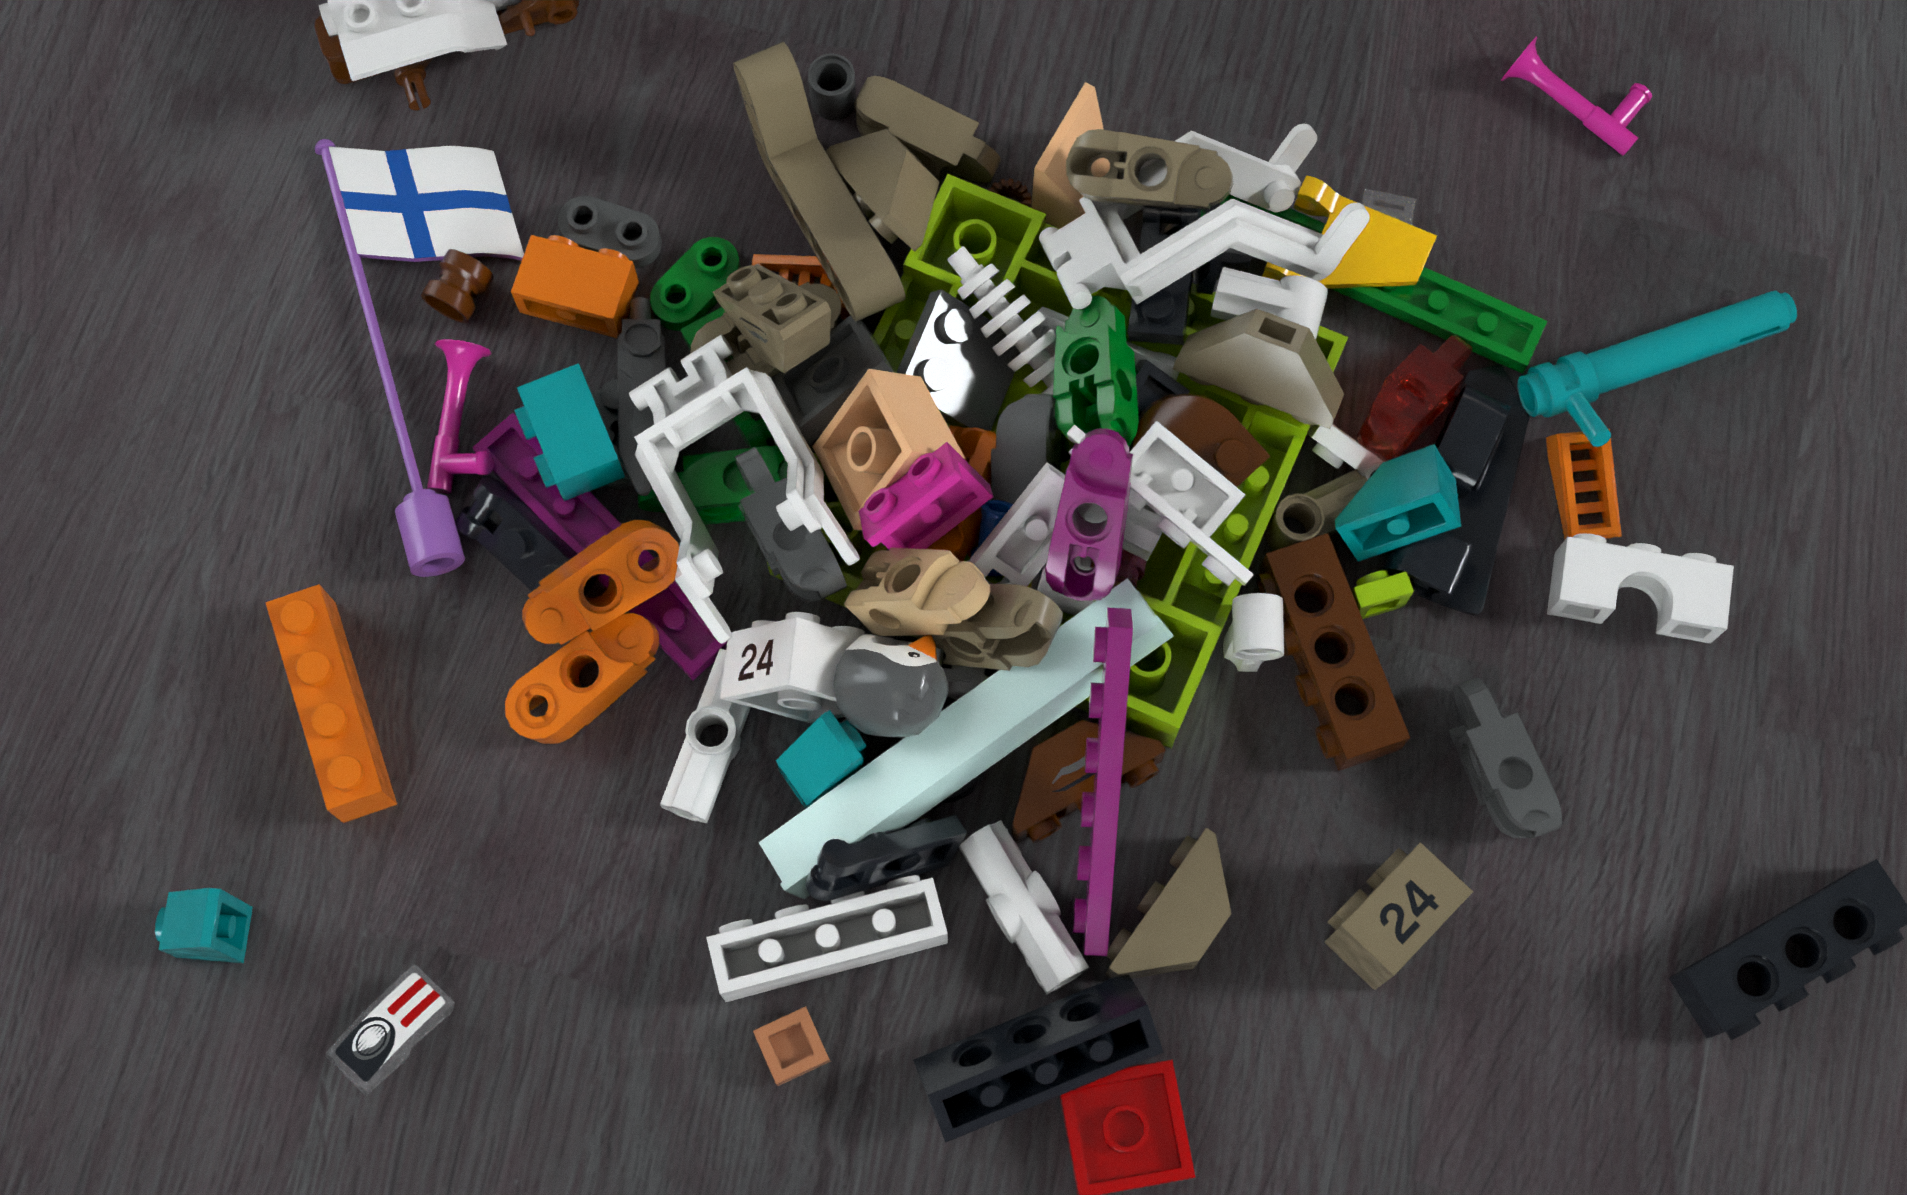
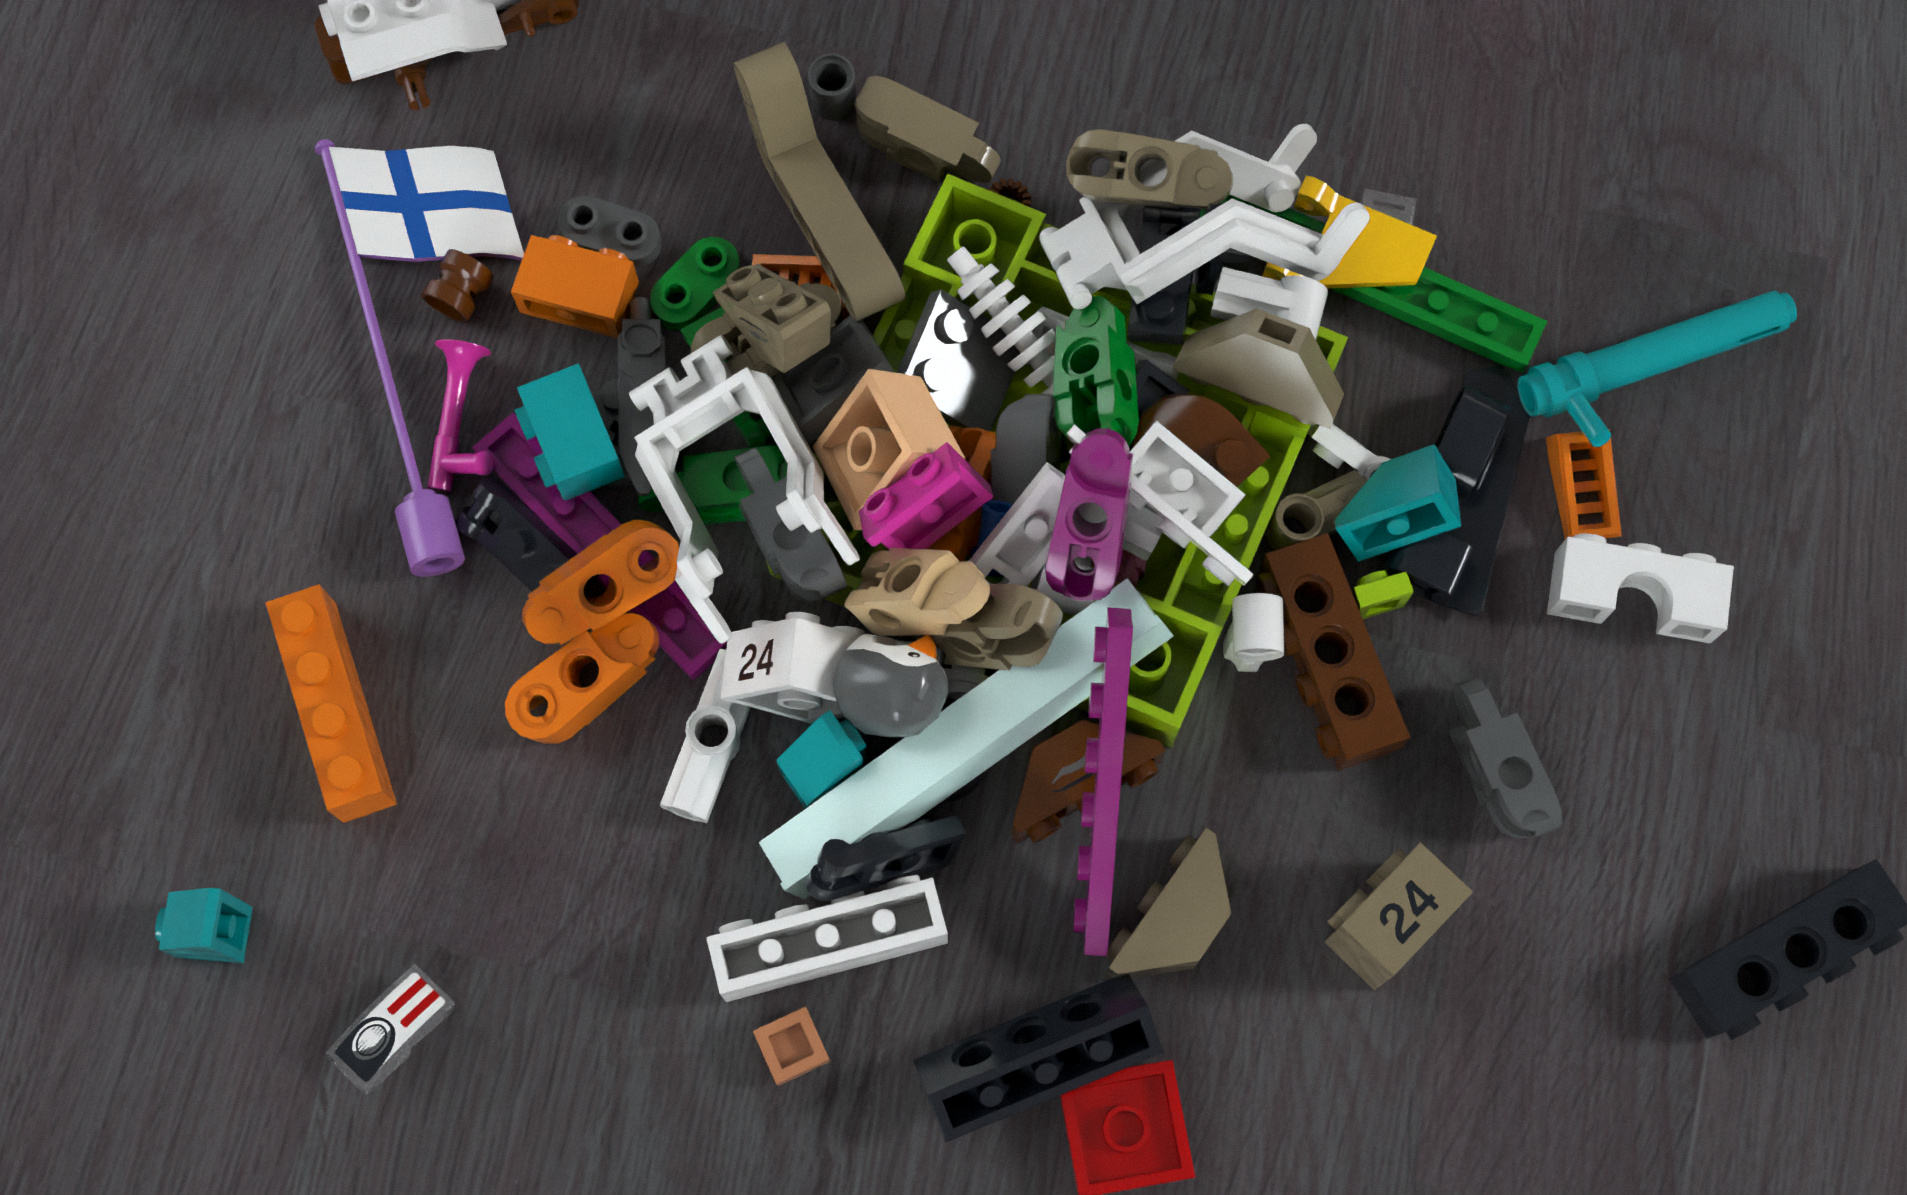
(887, 185): dark tan slope -> none
(1023, 907): white piece -> none
(1051, 185): light nougat slope -> none
(1413, 398): clear red piece -> none
(1607, 127): dark pink piece -> none

